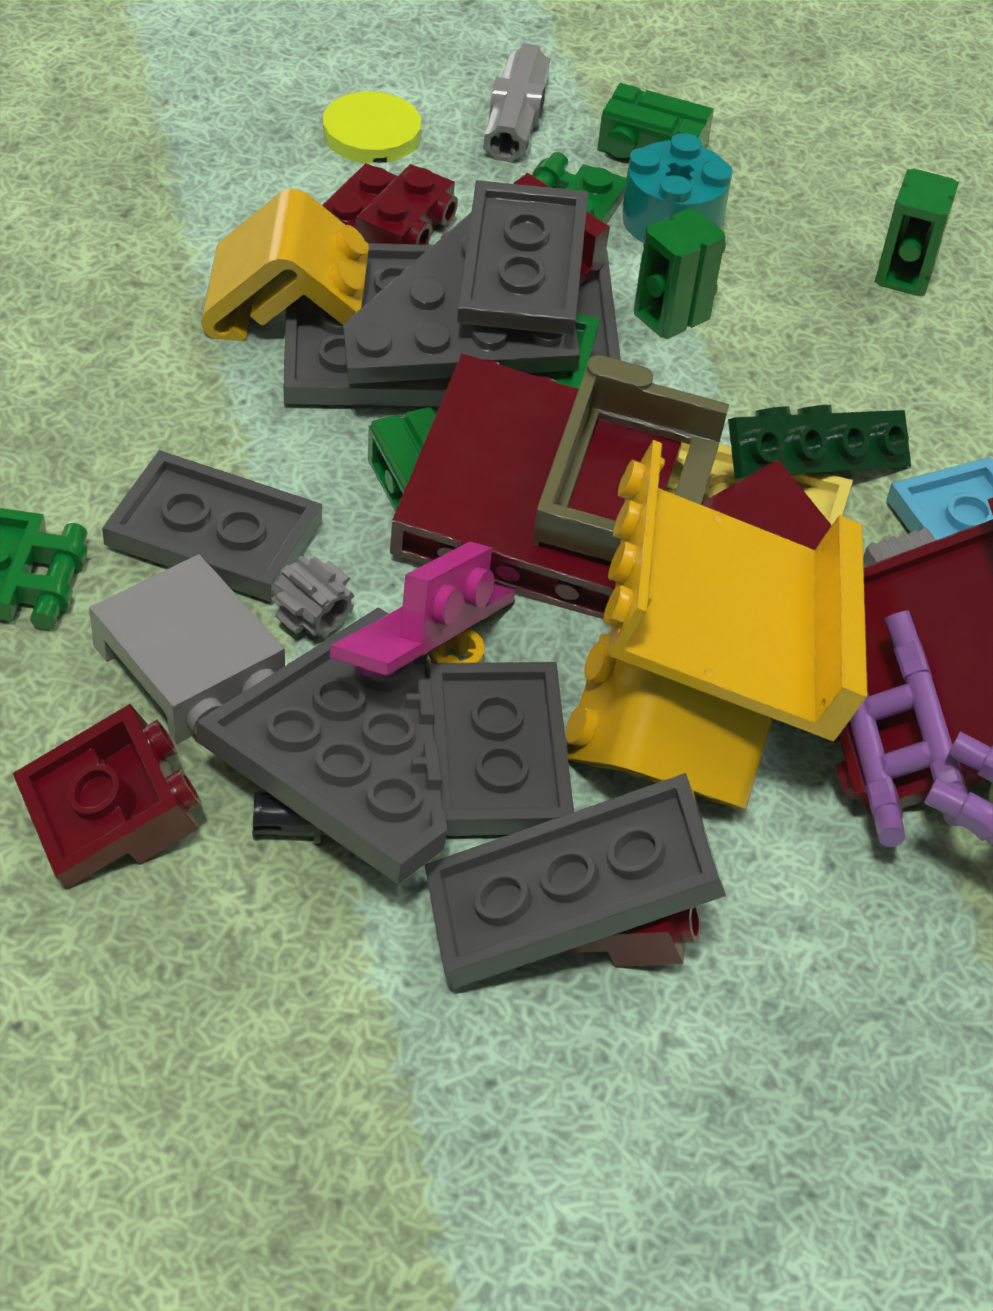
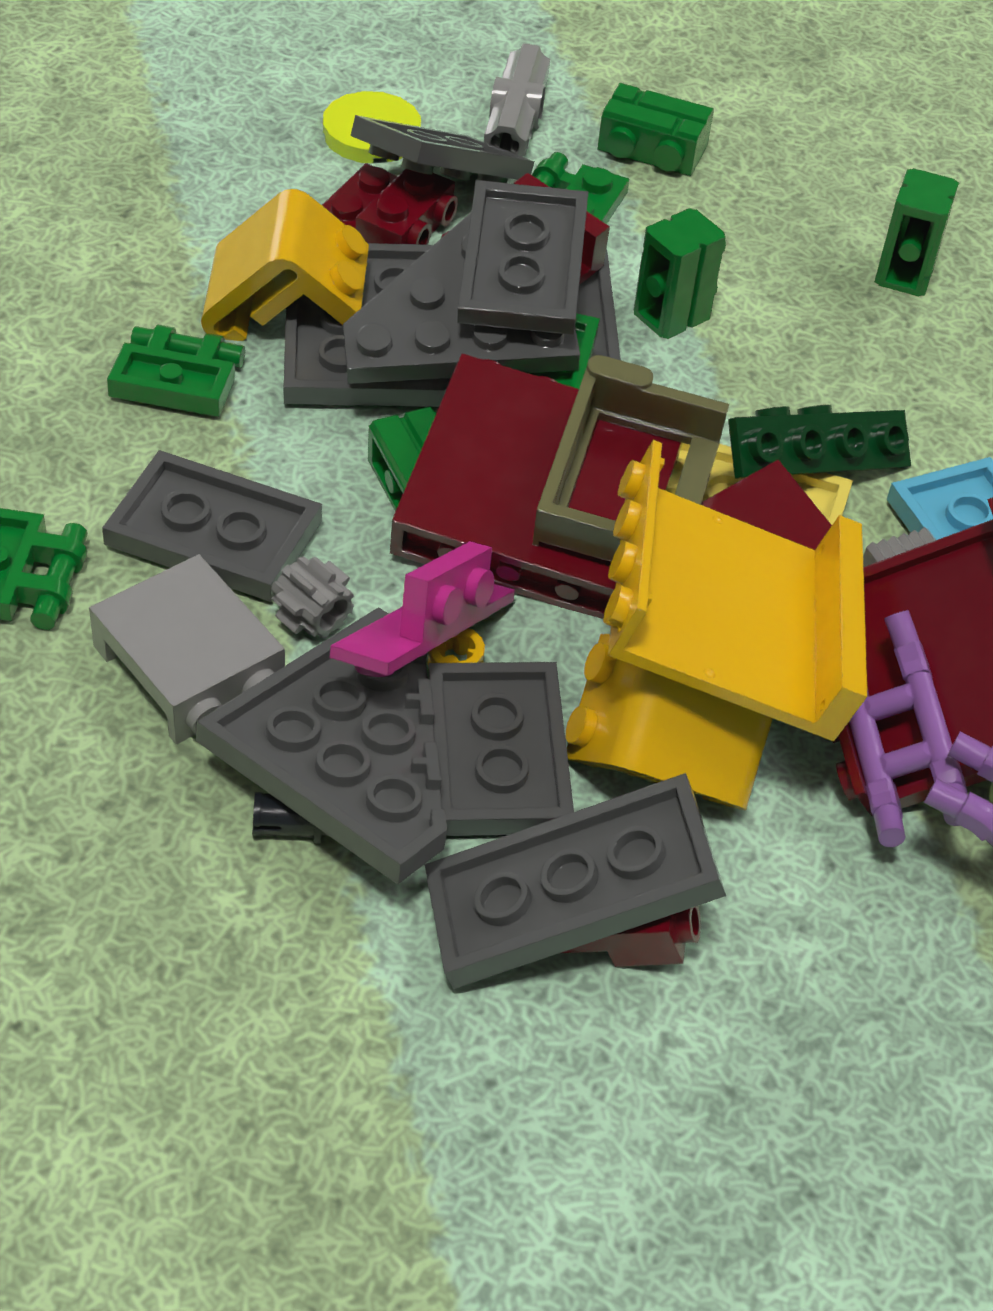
(108, 796): dark red plate -> none
(175, 370): none -> green plate
(430, 148): none -> dark grey plate
(671, 179): teal brick -> none

